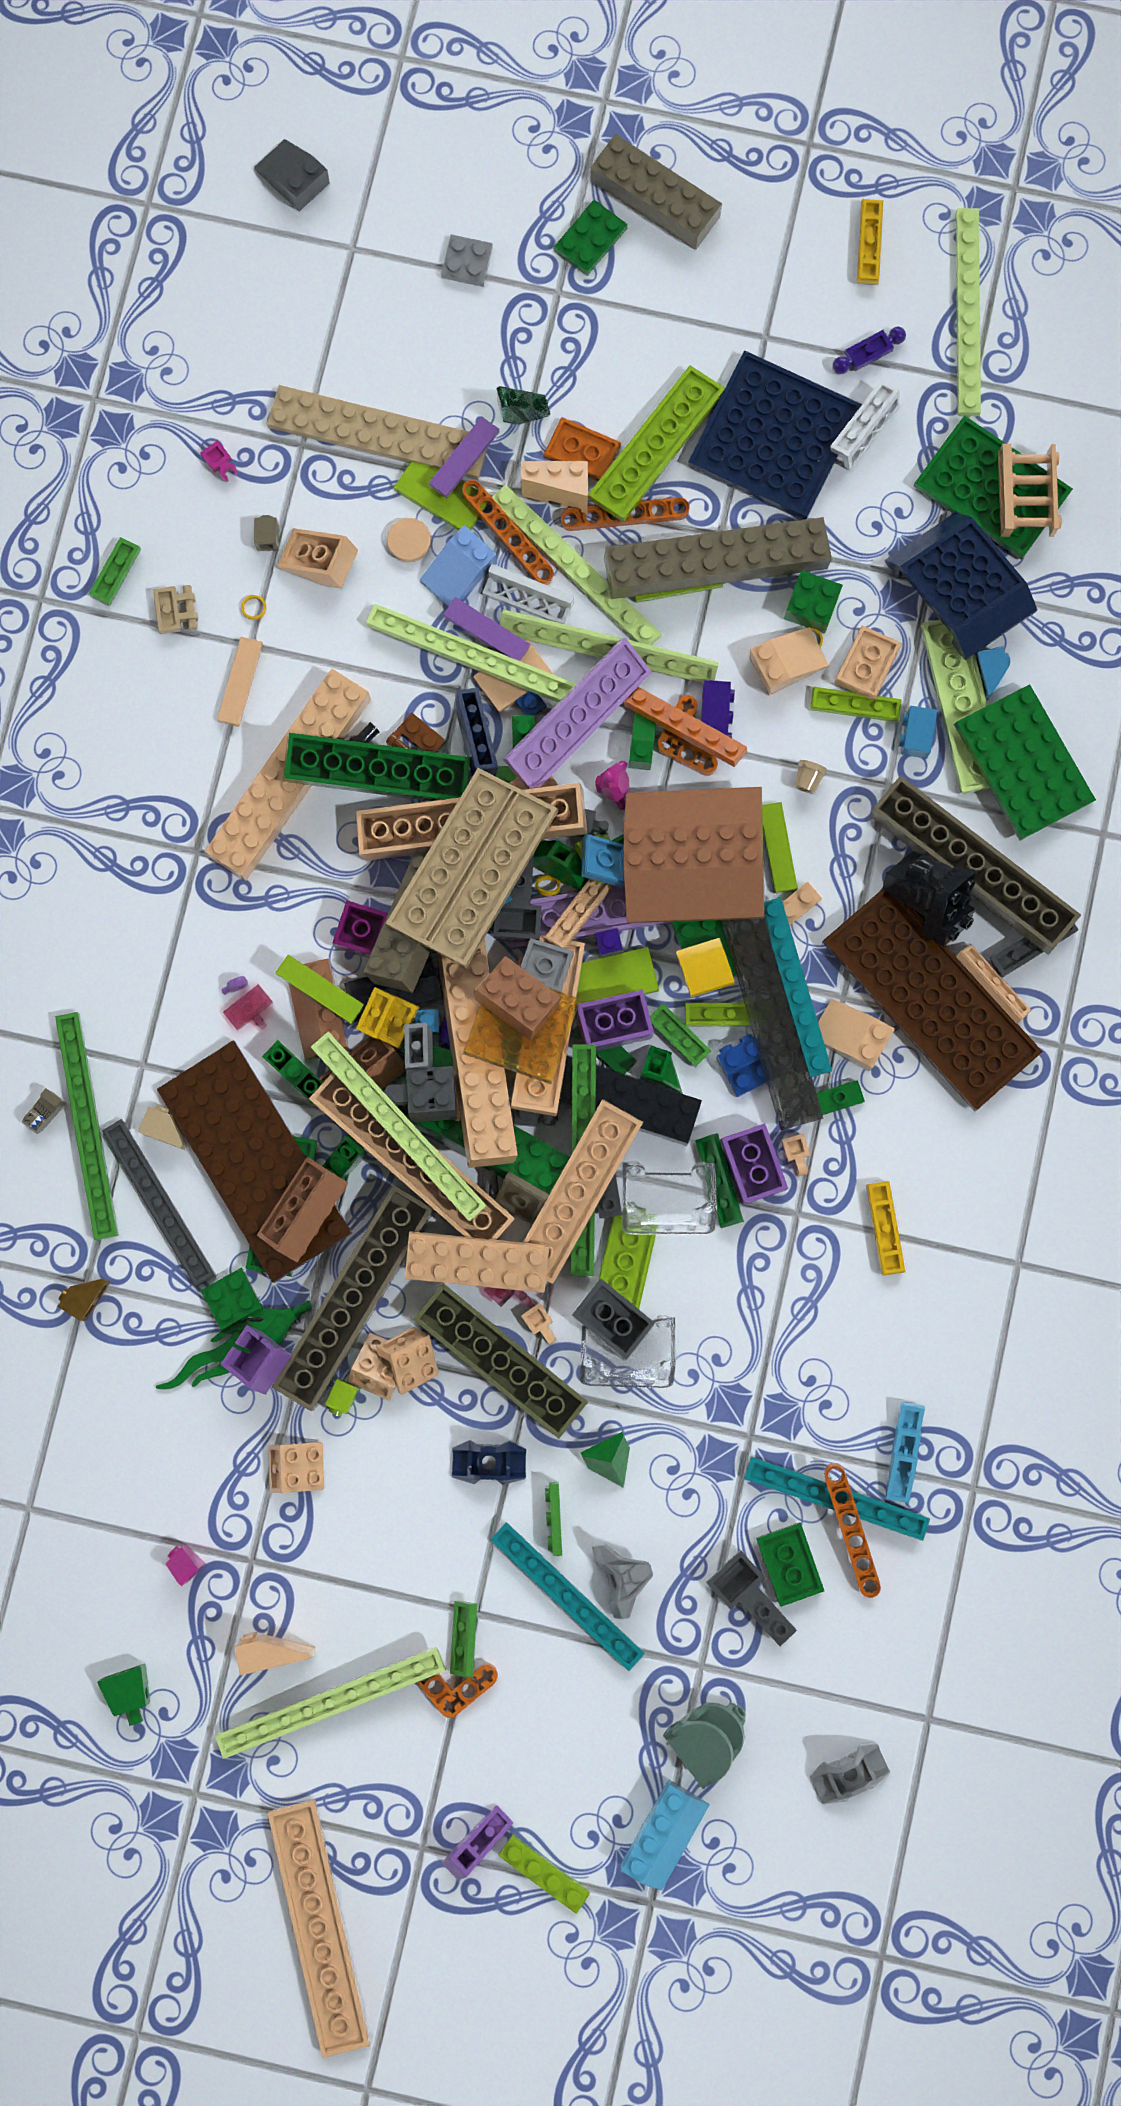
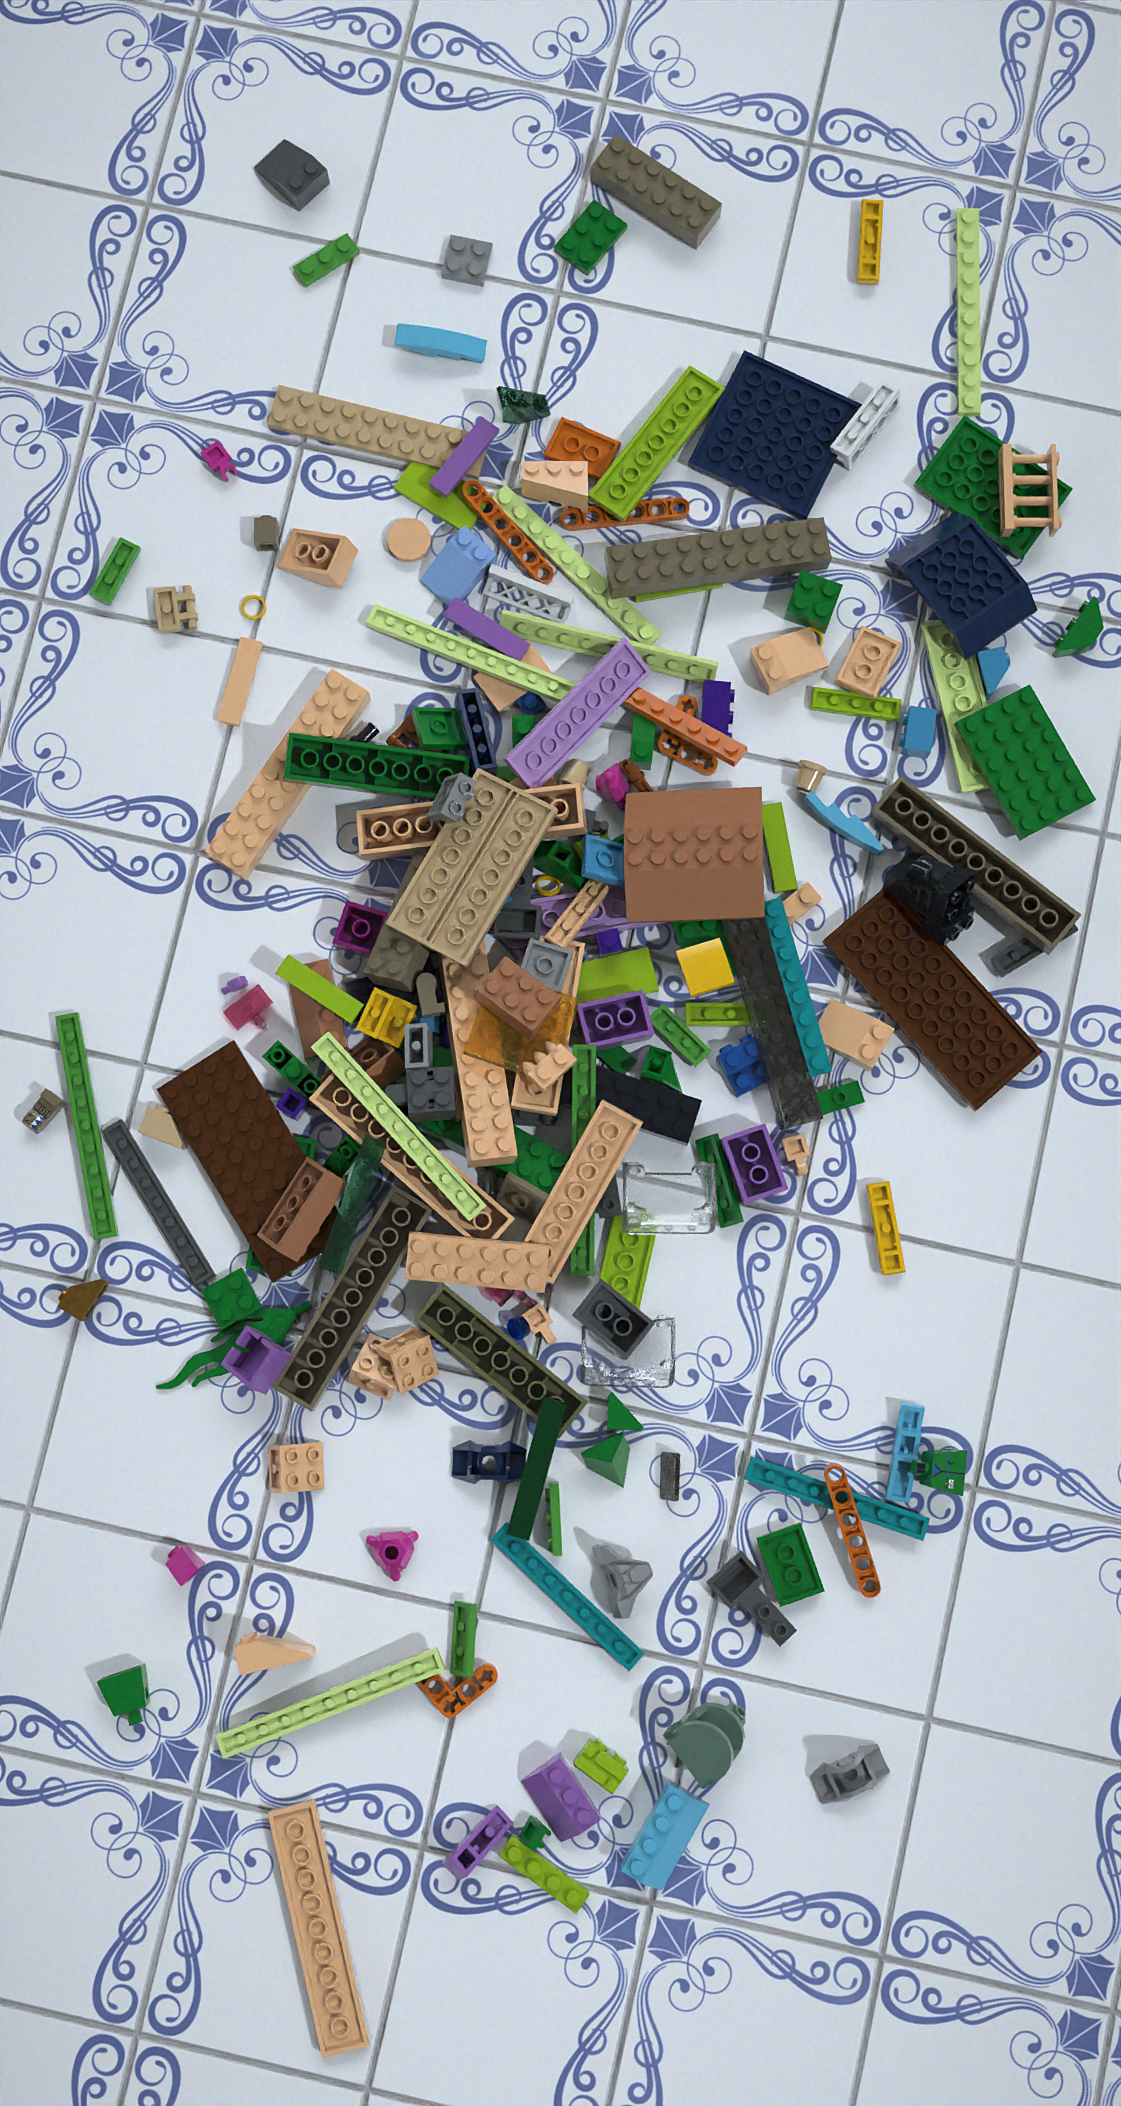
(293, 1104): none -> dark purple brick
(326, 260): none -> bright green plate
(341, 1397): lime brick -> none
(353, 1204): none -> clear green plate
(393, 1551): none -> dark pink rock
(426, 989): none -> dark tan leg
(438, 728): none -> green plate
(441, 342): none -> medium azure slope
(452, 798): none -> light grey plate
(518, 1327): none -> clear blue tile
(533, 1833): none -> green tile
(536, 1468): none -> dark green tile
(550, 1066): none -> light nougat plate
(561, 1798): none -> medium lavender slope
(575, 772): none -> tan piece
(601, 1765): none -> lime brick
(619, 1416): none -> green slope
(635, 776): none -> dark orange axle
(670, 1476): none -> clear smoke slope
(850, 829): none -> medium azure slope
(869, 350): dark purple plate -> none
(942, 1470): none -> green torso
(993, 983): light nougat tile -> none
(1081, 631): none -> green slope

